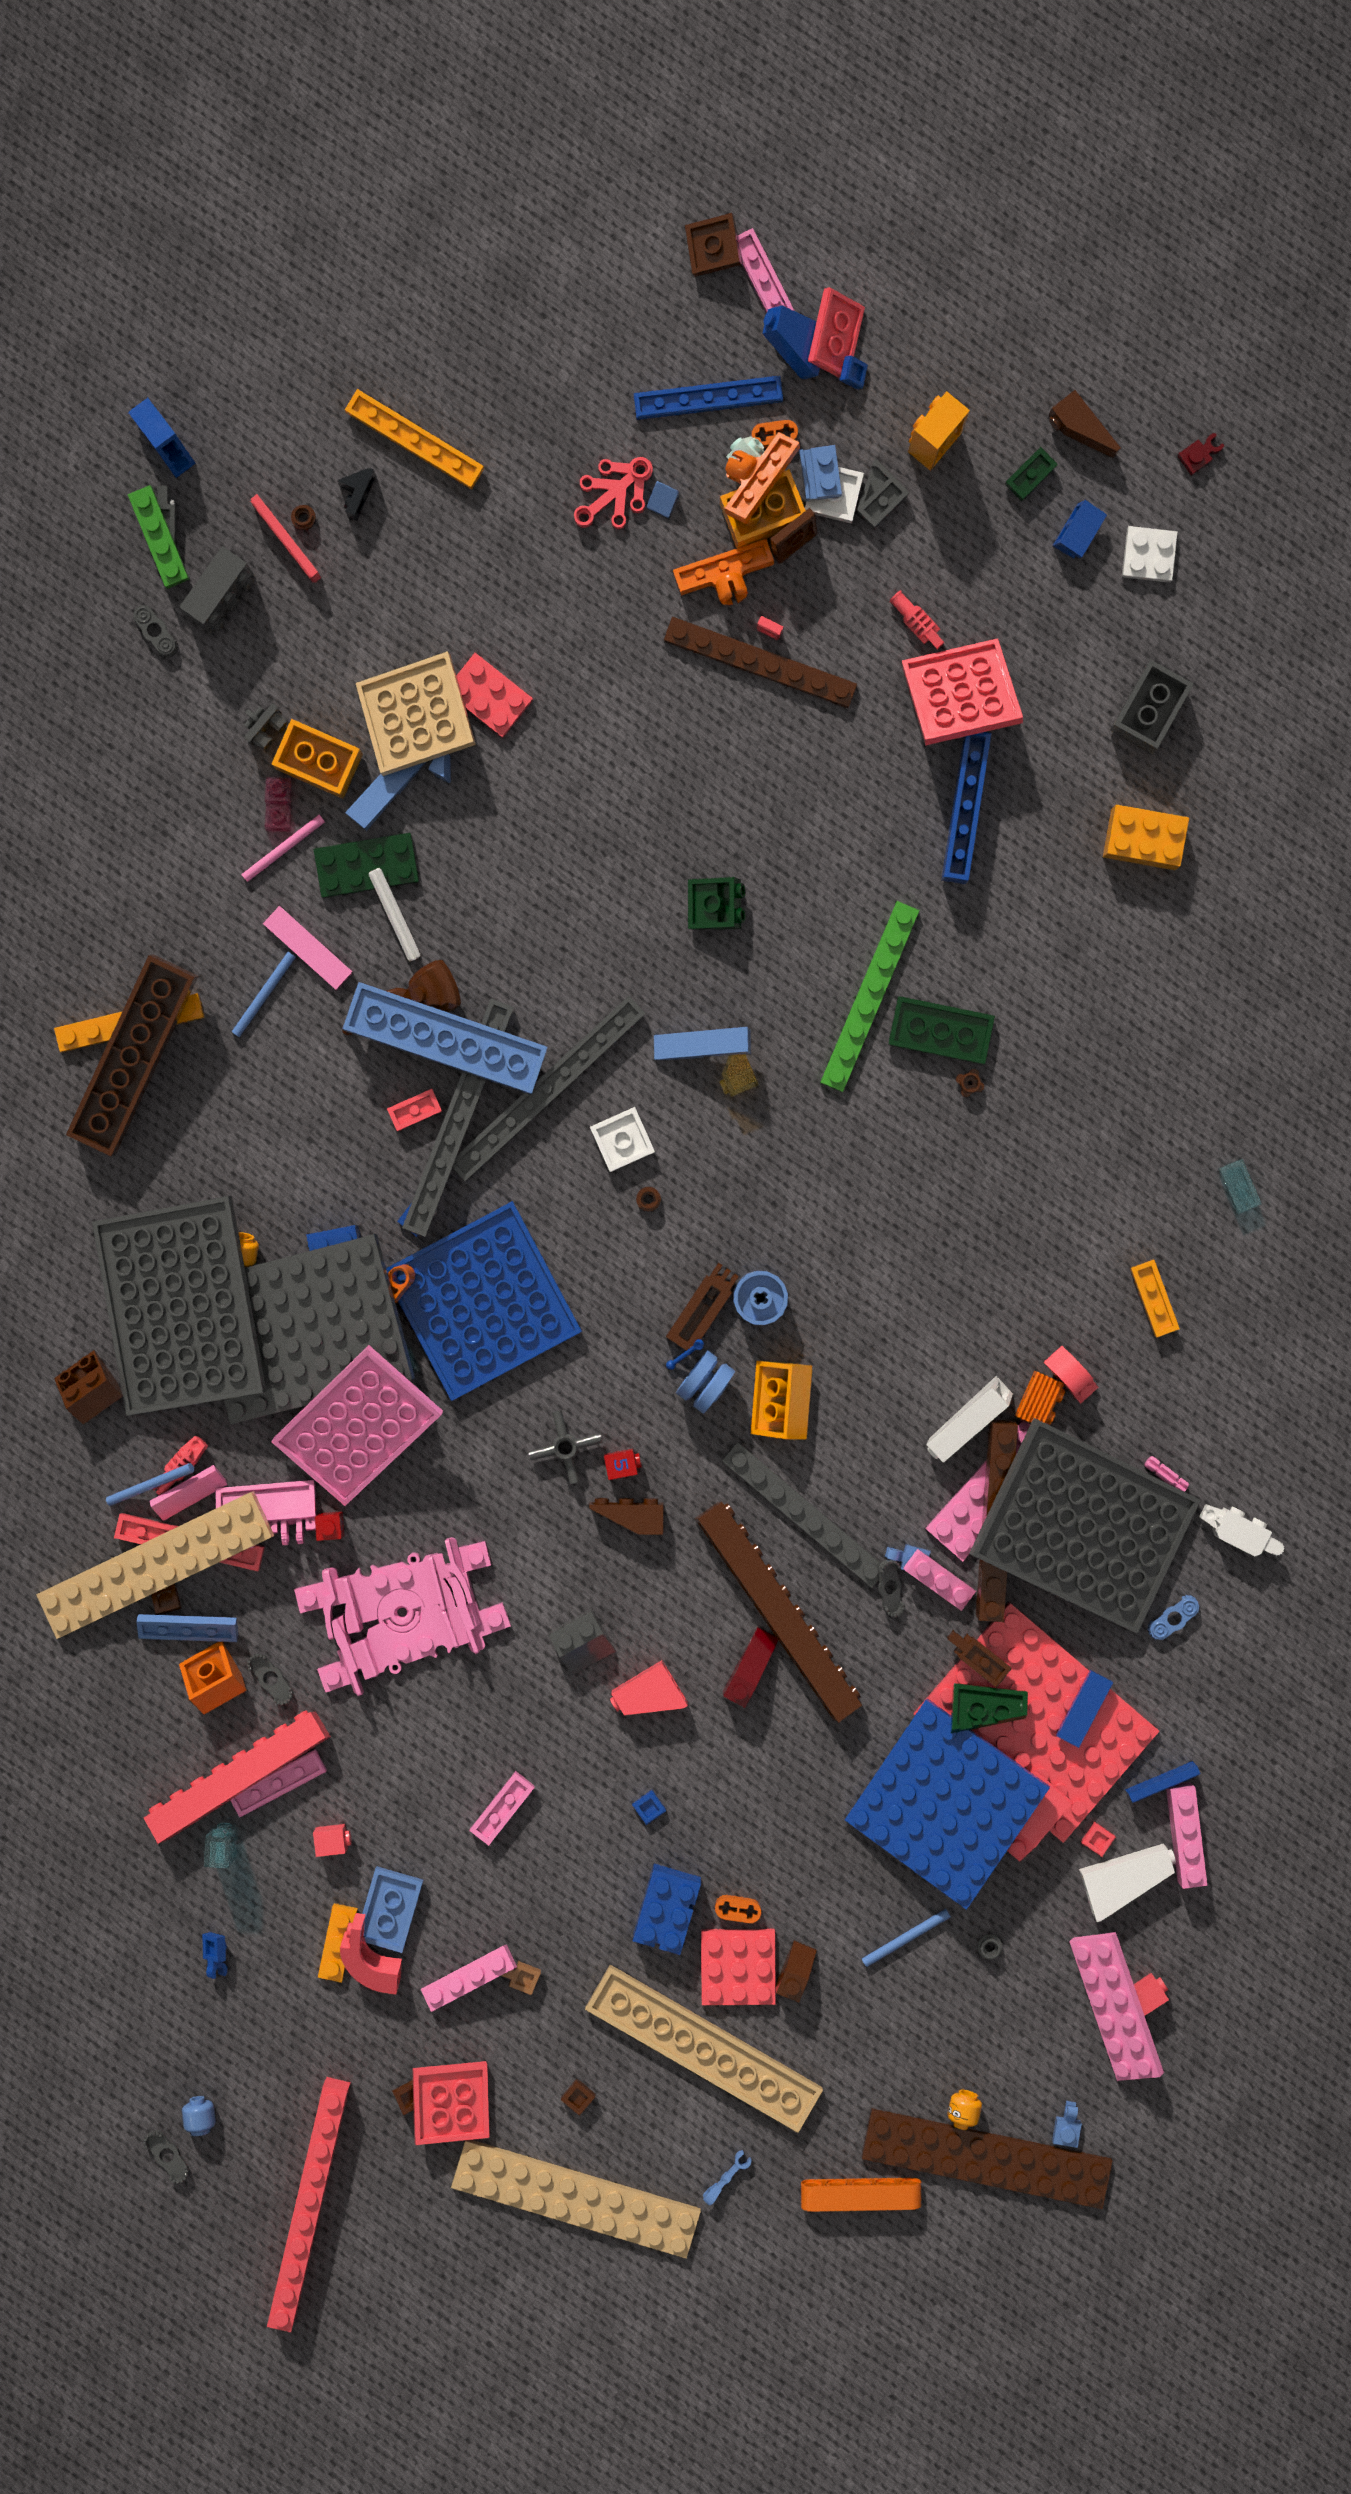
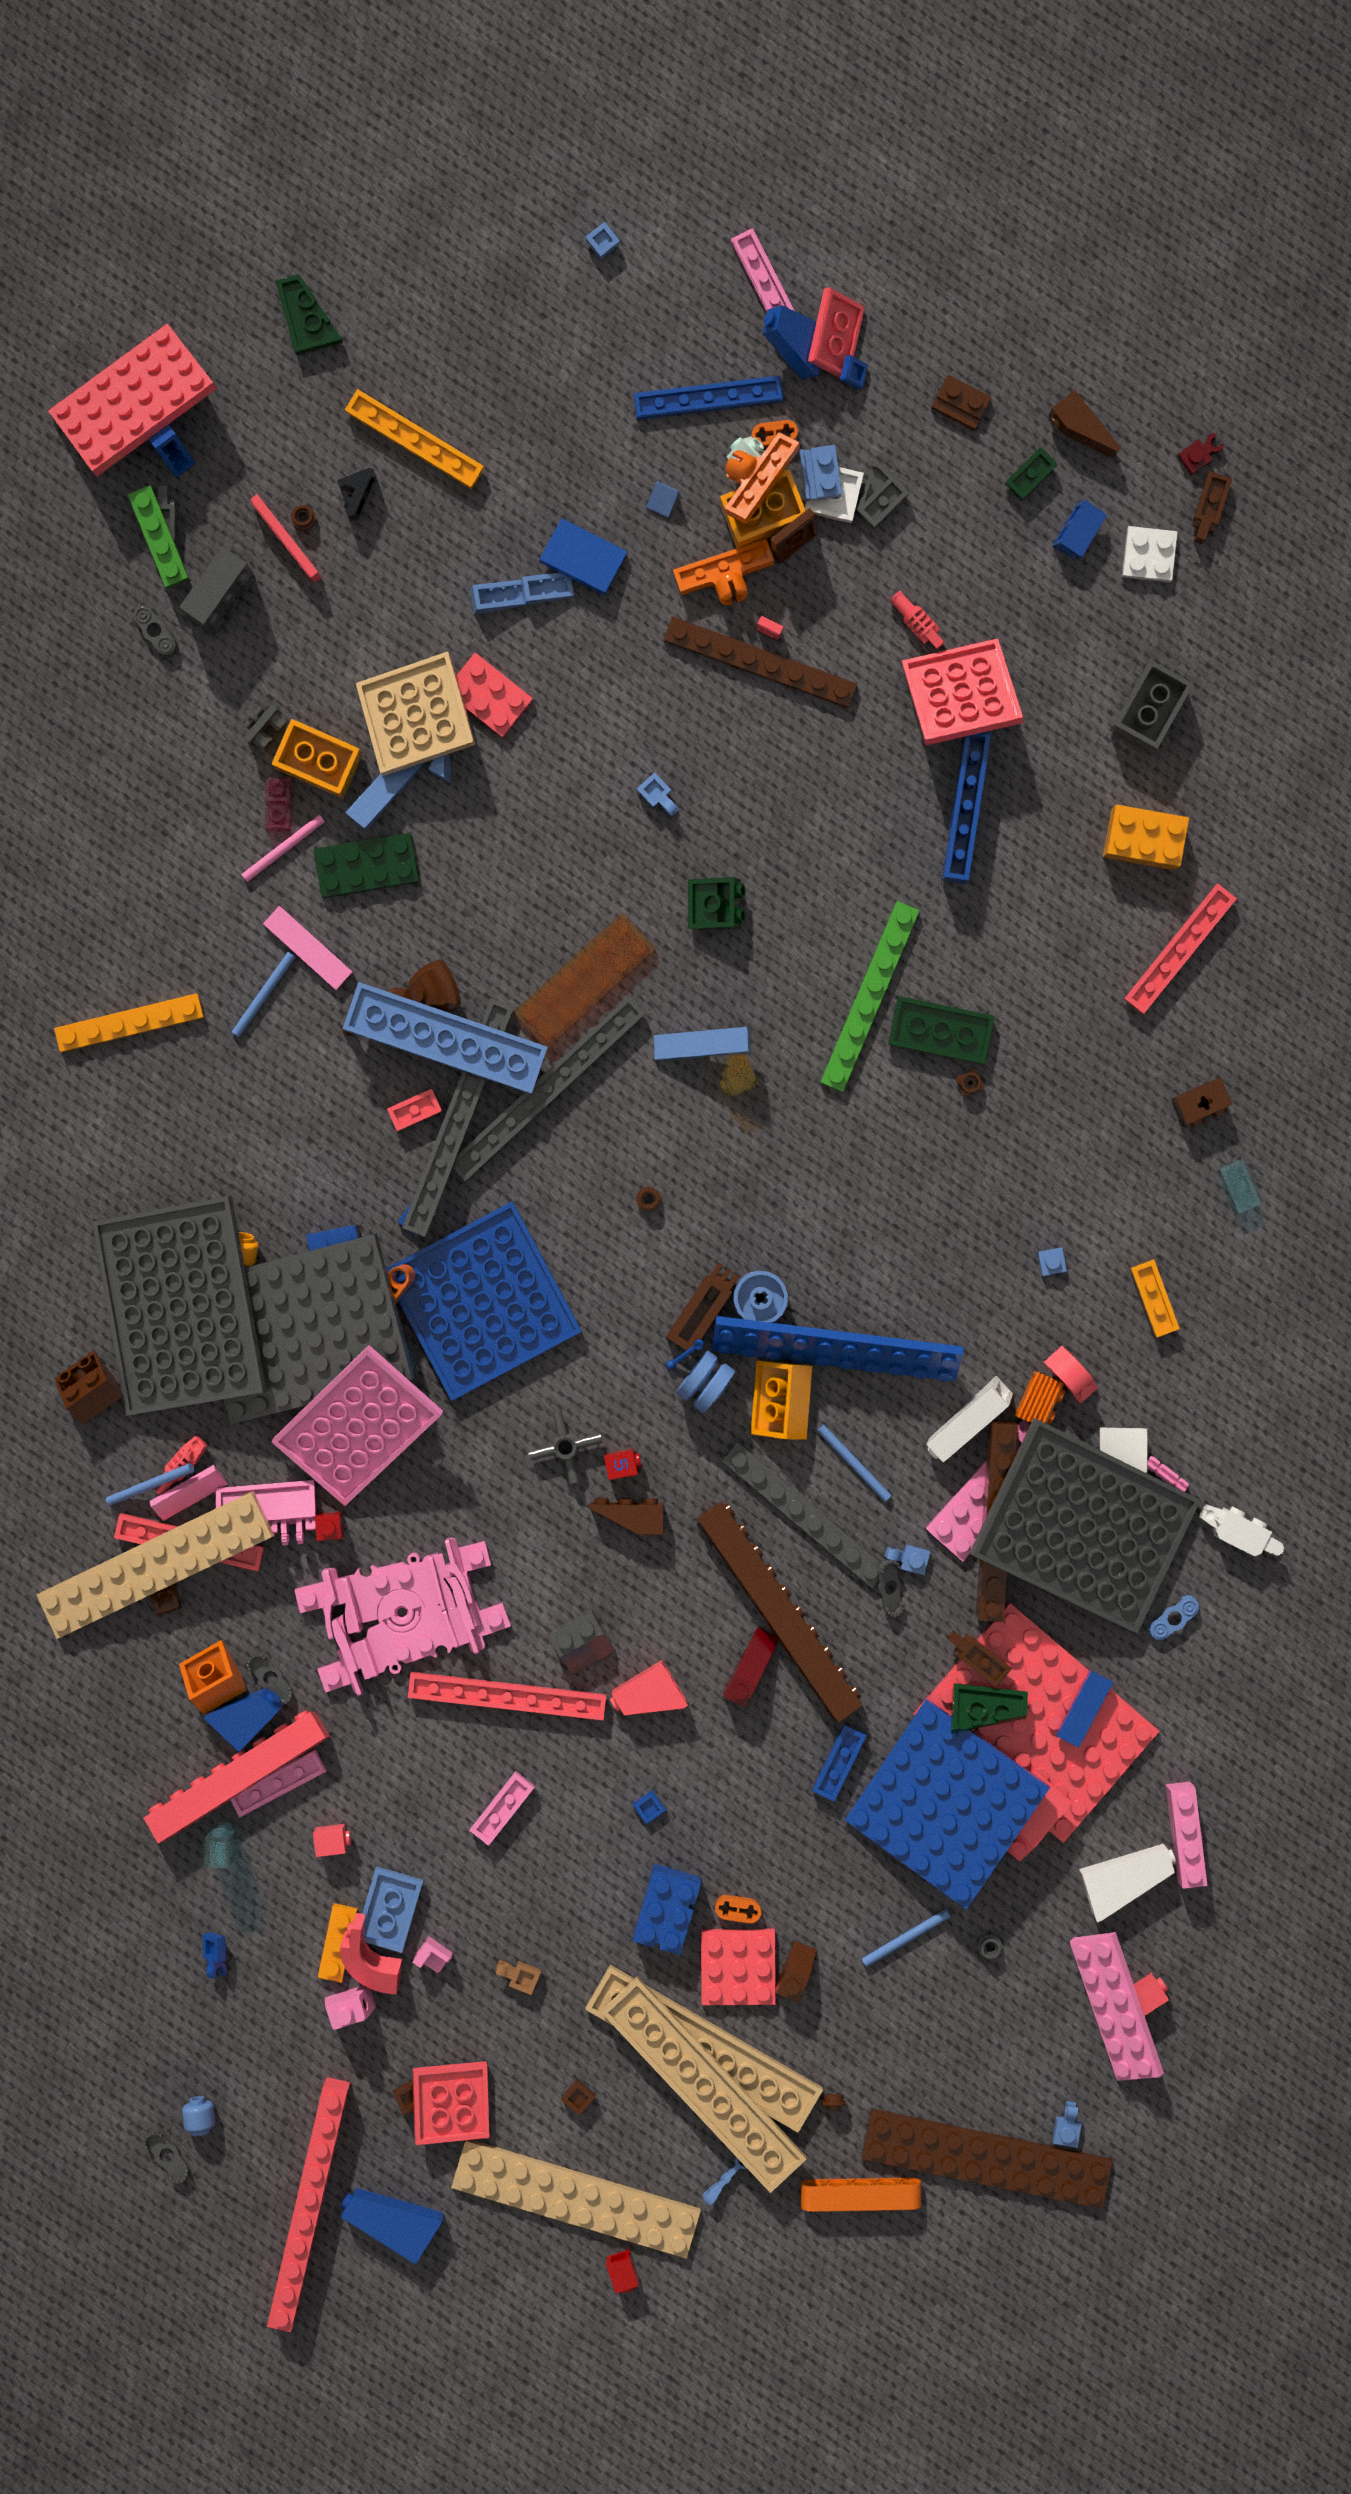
(132, 399): none -> coral plate
(132, 1055): reddish brown brick -> none
(187, 1628): medium blue plate -> none
(244, 1717): none -> blue slope
(305, 319): none -> dark green wing
(348, 2008): none -> bright pink torso
(392, 2222): none -> blue slope
(394, 914): white axle -> none
(432, 1955): none -> bright pink panel
(468, 1978): bright pink plate -> none
(507, 1696): none -> coral plate
(520, 592): none -> medium blue slope
(583, 557): none -> blue tile
(584, 980): none -> clear orange plate
(602, 240): none -> medium blue plate
(616, 489): coral plant -> none
(622, 1139): white plate -> none
(622, 2272): none -> red brick
(656, 793): none -> medium blue plate
(703, 2084): none -> tan plate
(713, 244): reddish brown plate -> none
(833, 2101): none -> reddish brown plate
(837, 1348): none -> blue plate
(839, 1762): none -> blue plate
(854, 1463): none -> medium blue bar
(937, 430): light orange brick -> none
(939, 1579): bright pink plate -> none
(961, 402): none -> reddish brown plate
(964, 2109): light orange head -> none
(1052, 1261): none -> medium blue plate
(1098, 1839): coral tile -> none
(1126, 1445): none -> white sticker
(1162, 1782): blue tile -> none
(1180, 948): none -> coral plate
(1187, 1103): none -> reddish brown brick
(1210, 505): none -> reddish brown hinge

